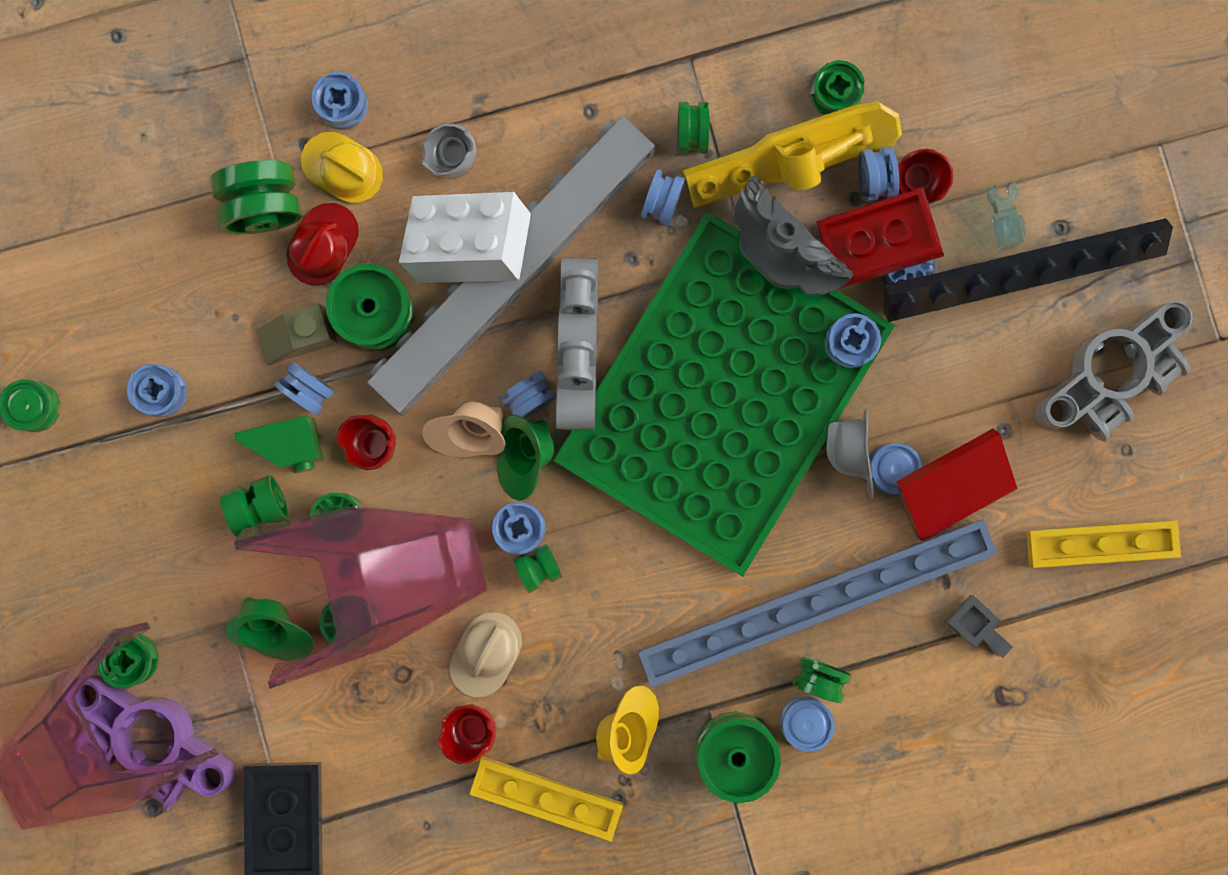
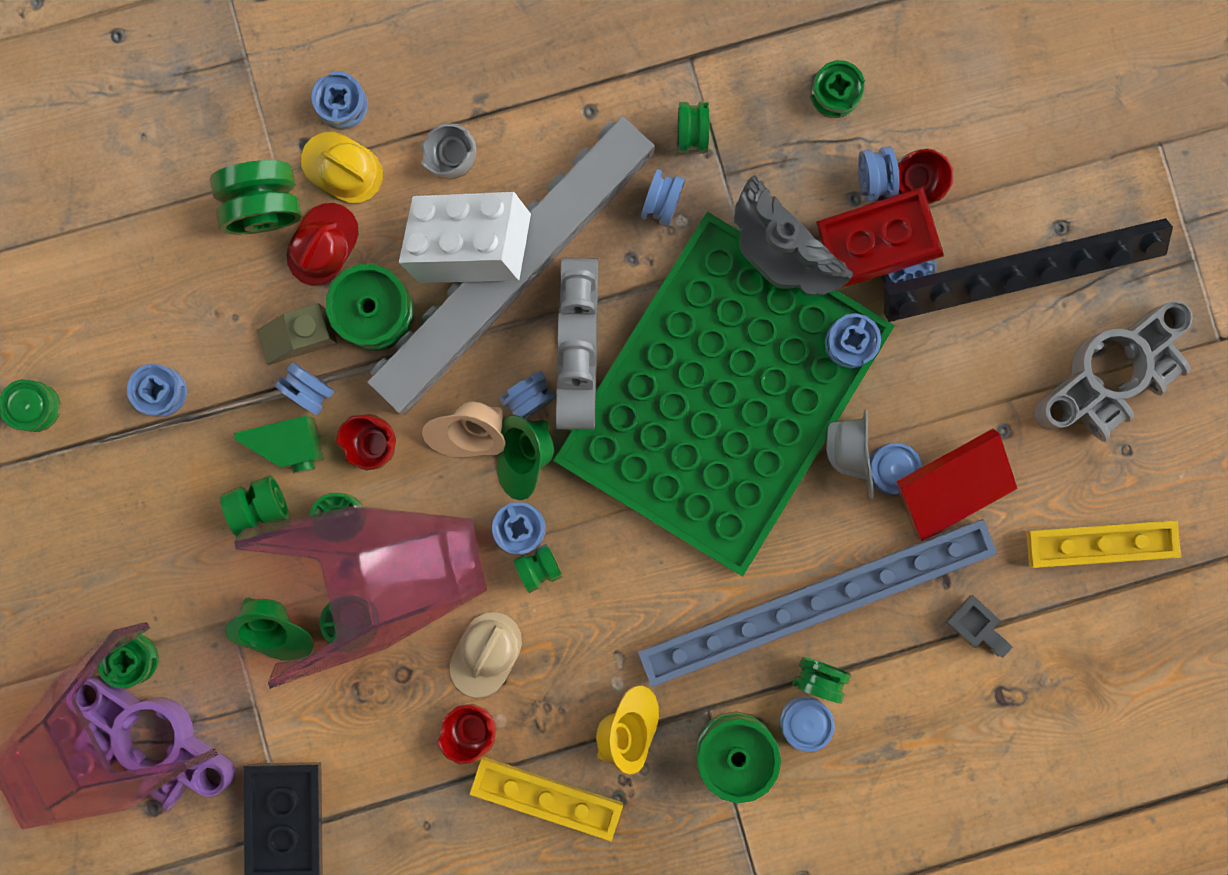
(797, 152): yellow piece -> none
(1006, 221): clear light blue plate -> none

